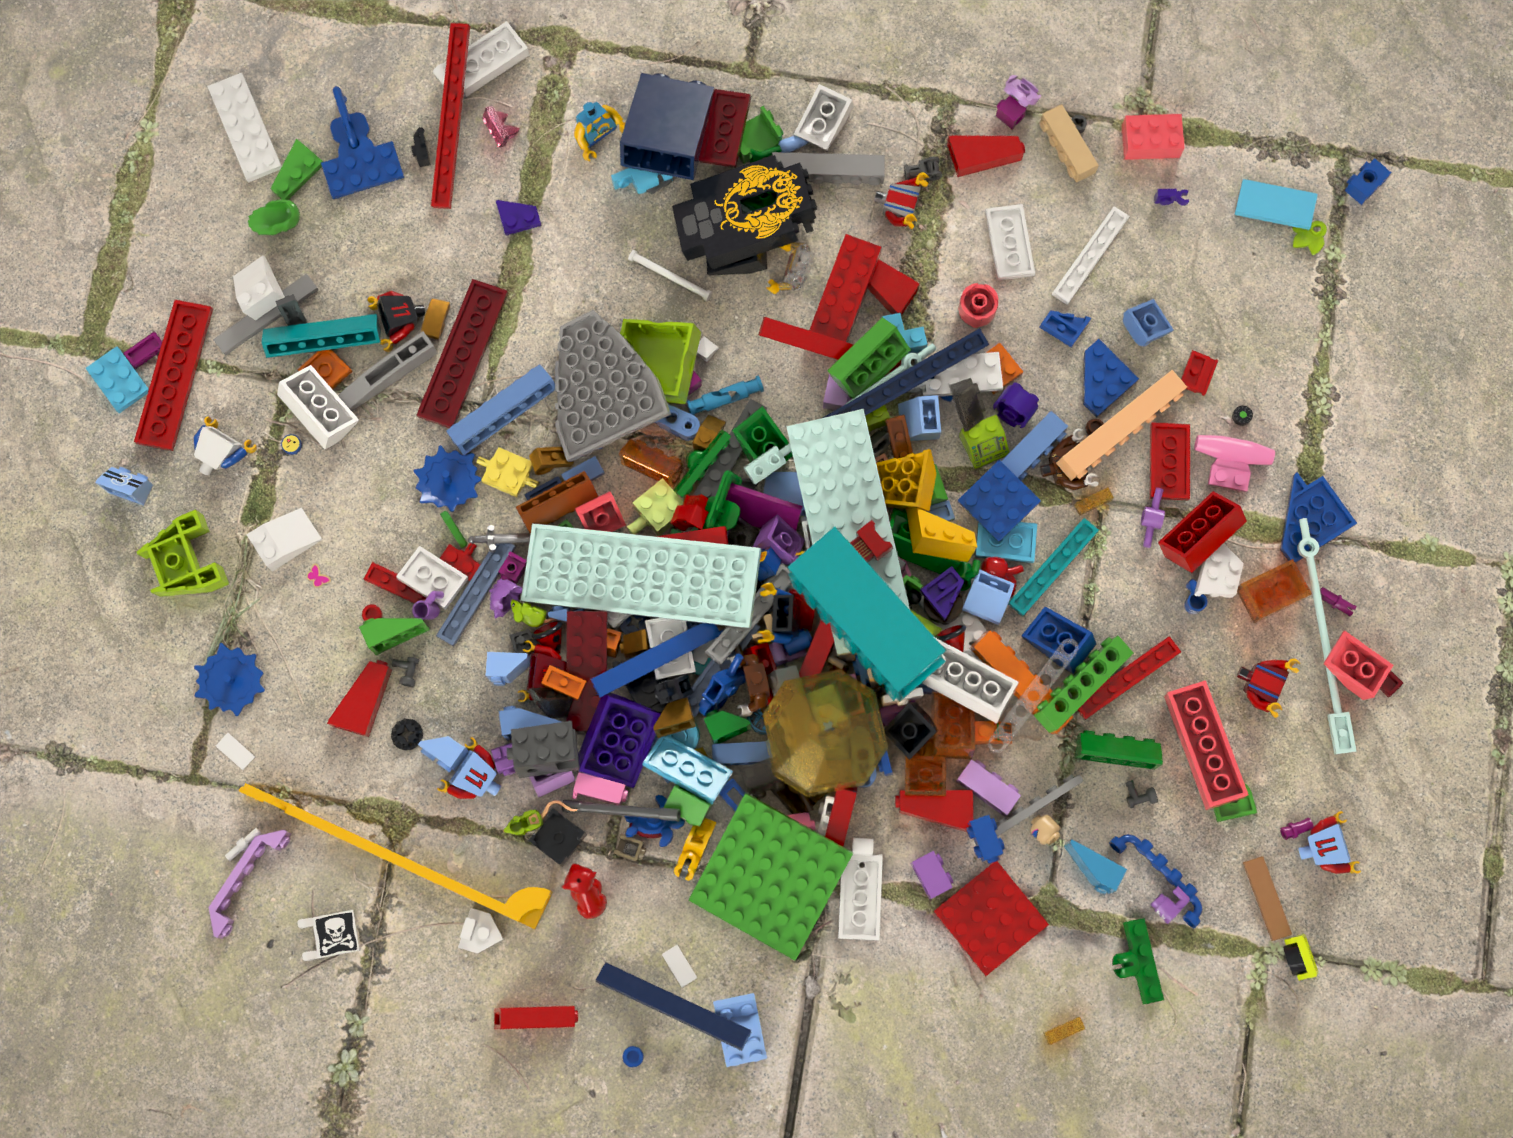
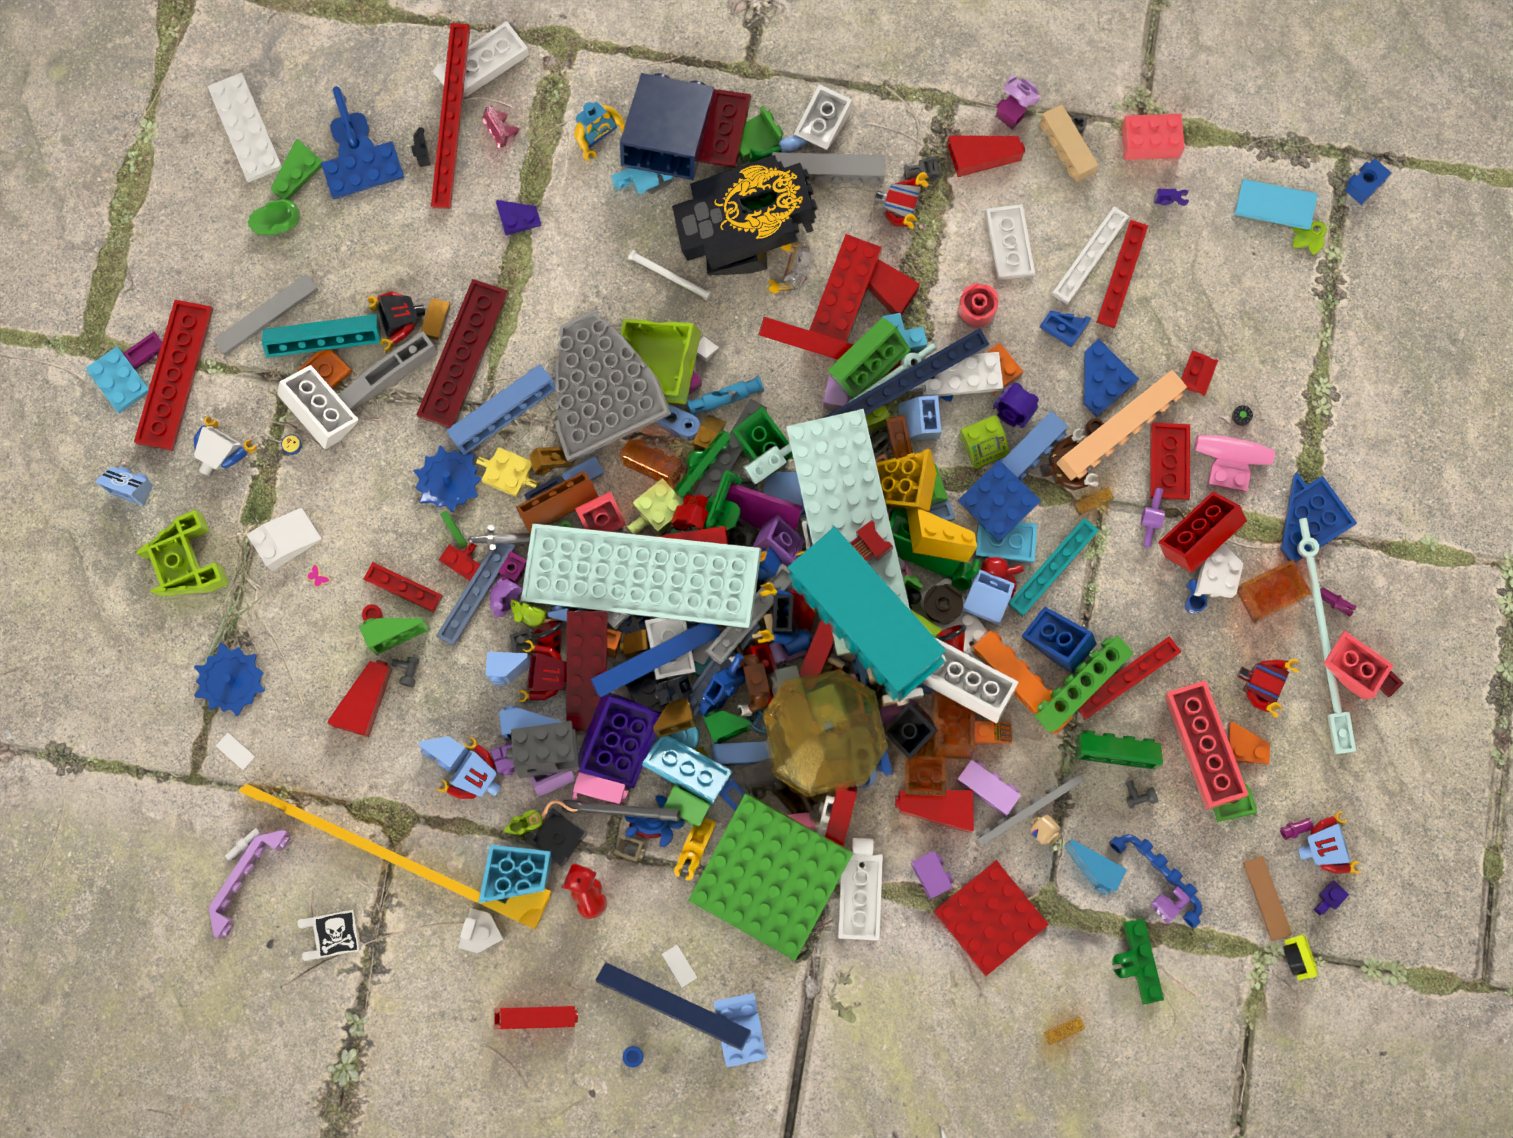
(257, 288): white slope -> none
(291, 310): dark grey tile -> none
(400, 741): black gear -> none
(427, 609): medium lavender piece -> none
(429, 573): white plate -> none
(514, 872): none -> medium azure wedge
(551, 702): clear smoke slope -> none
(564, 682): orange plate -> none
(943, 591): dark purple wing -> none
(967, 403): clear smoke slope -> none
(987, 843): blue brick -> none
(1036, 686): clear beam -> none
(1122, 274): none -> red plate
(1146, 323): medium blue slope -> none
(1247, 746): none -> orange wing
(1332, 897): none -> dark purple plate

